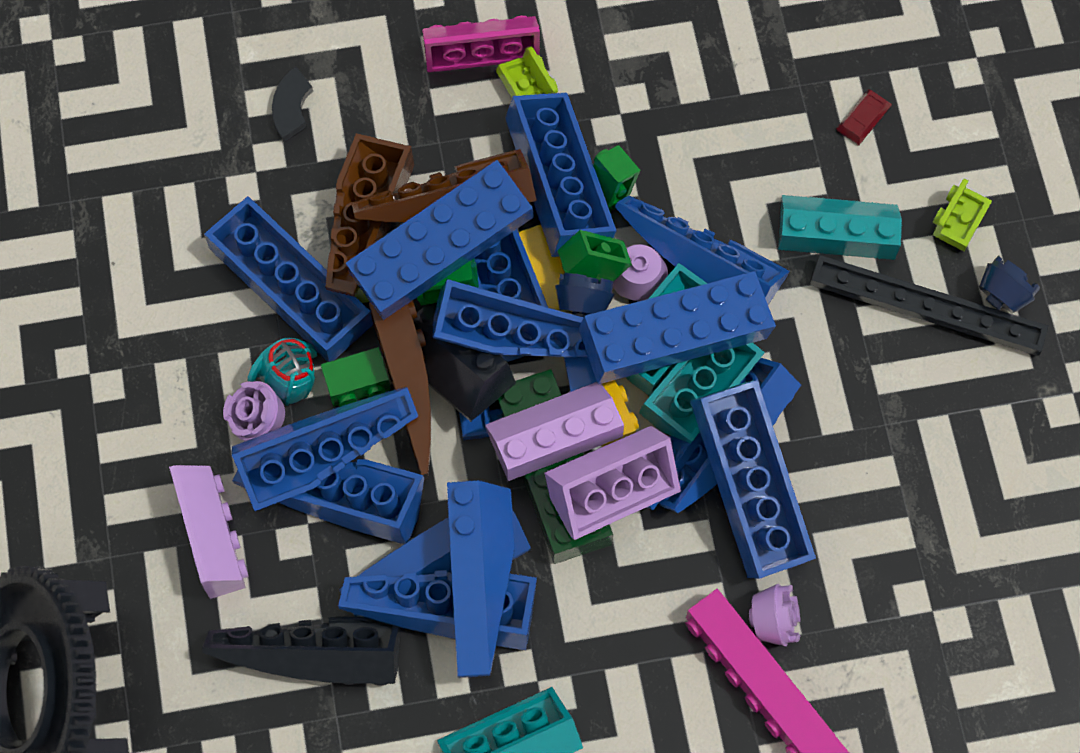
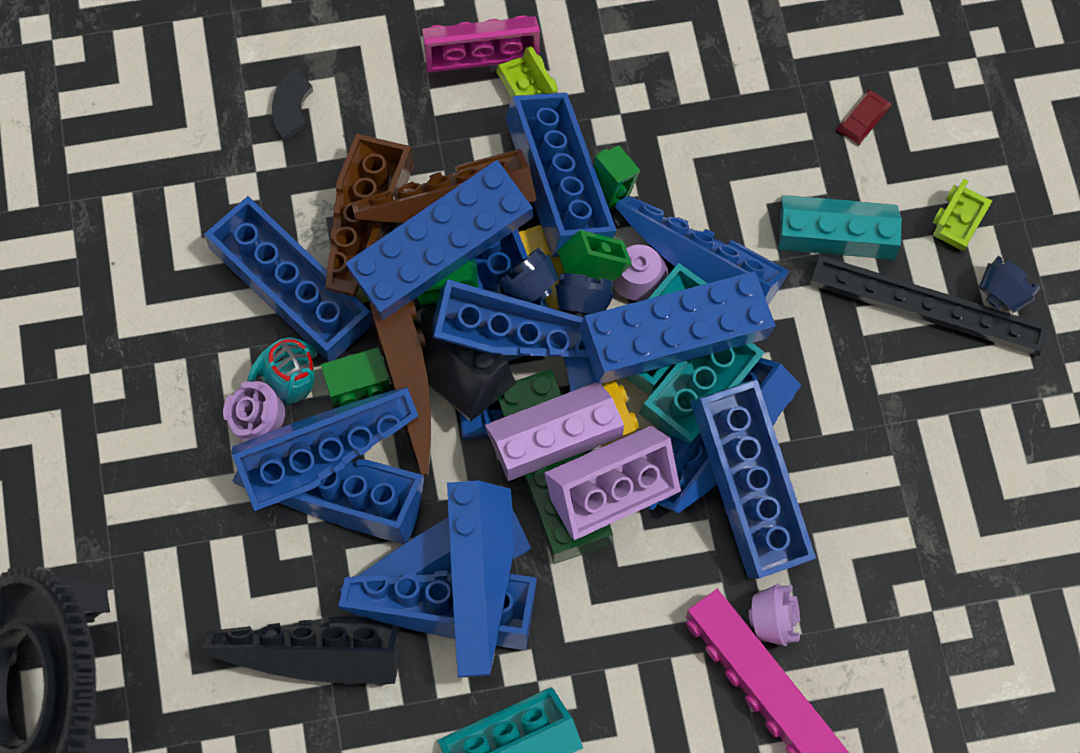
(208, 529): lavender slope -> none
(530, 278): none -> dark blue cone

